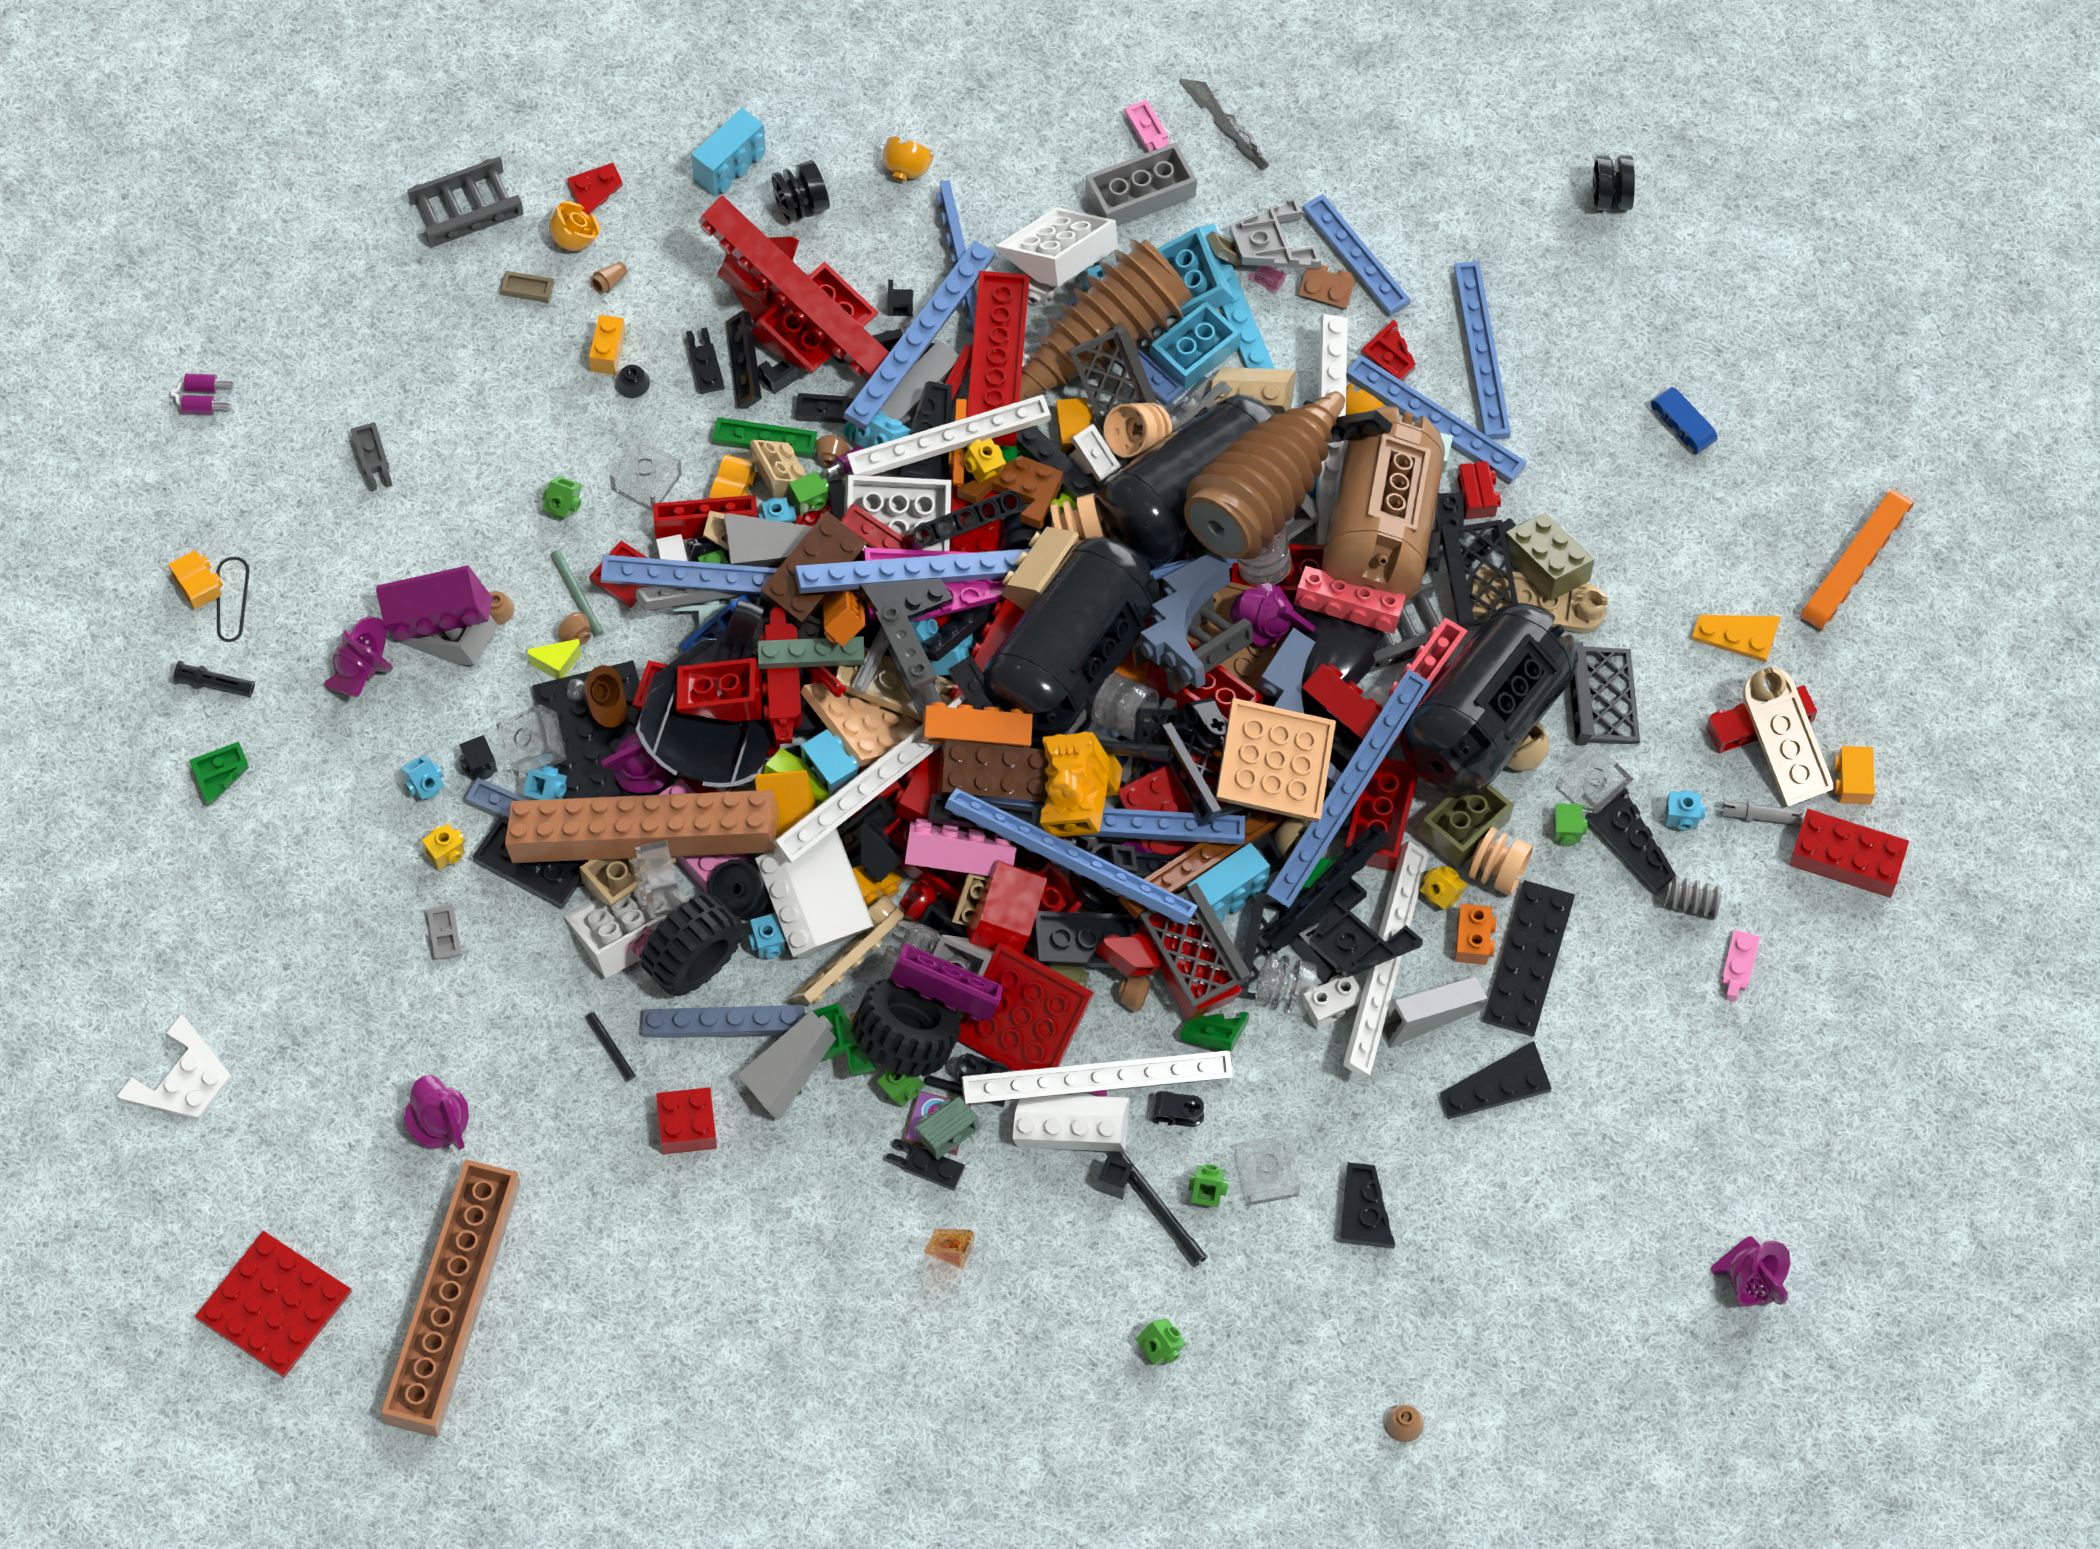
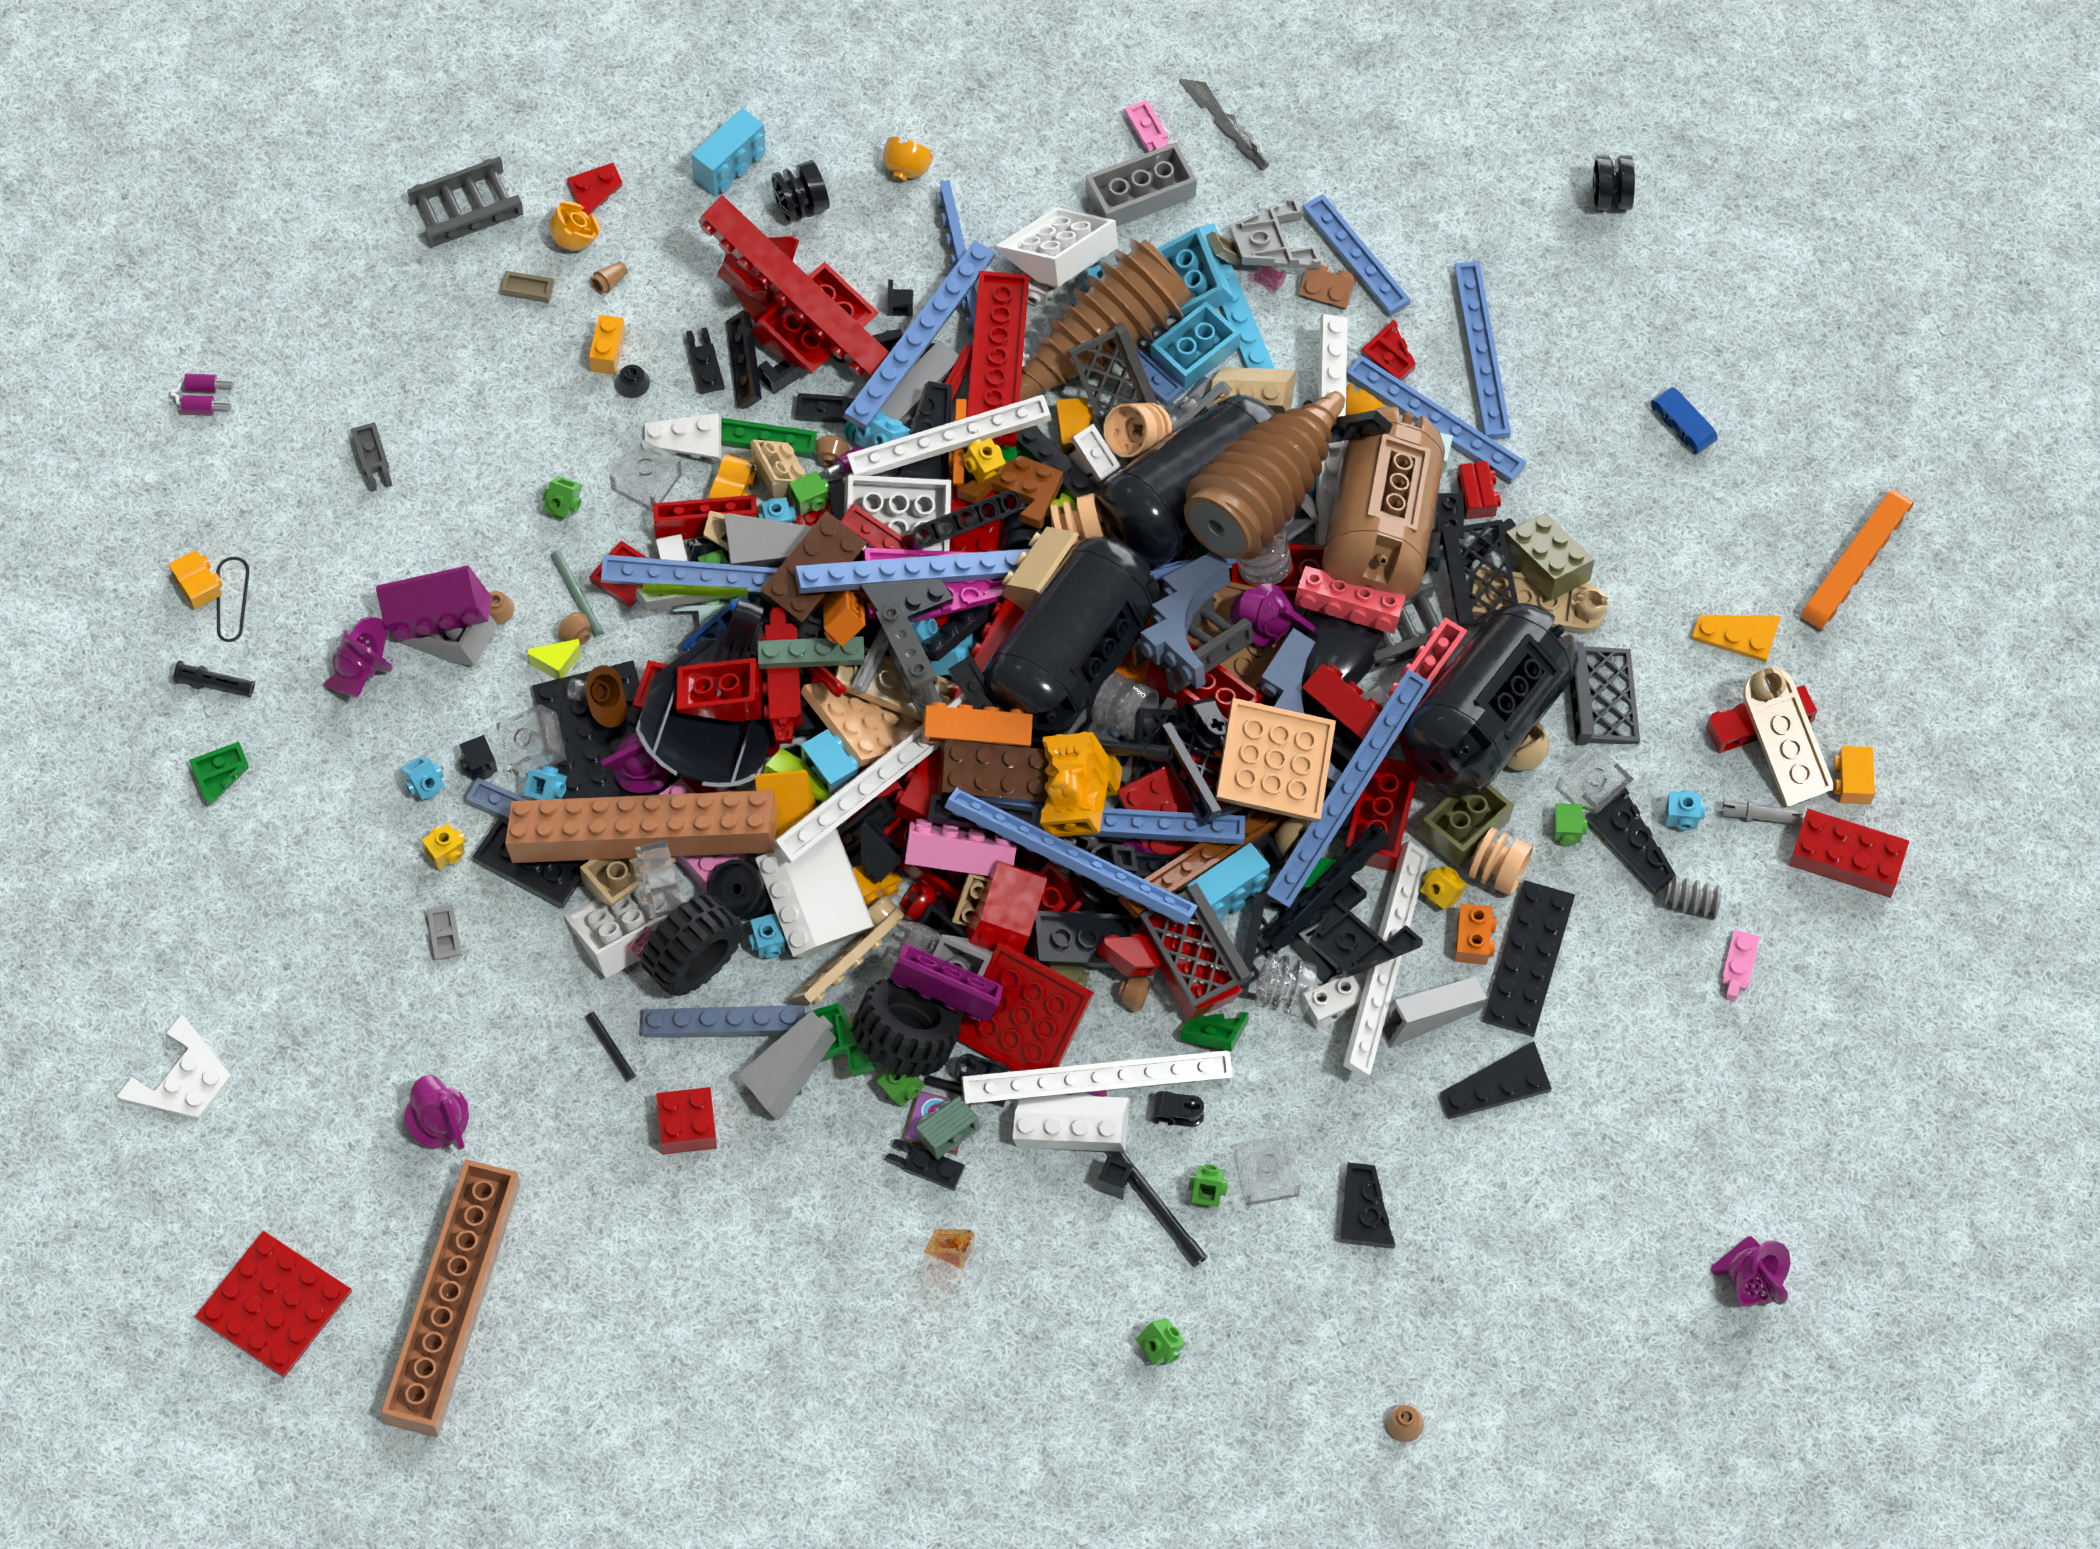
(689, 435): none -> white wing
(699, 590): none -> clear neon green bar

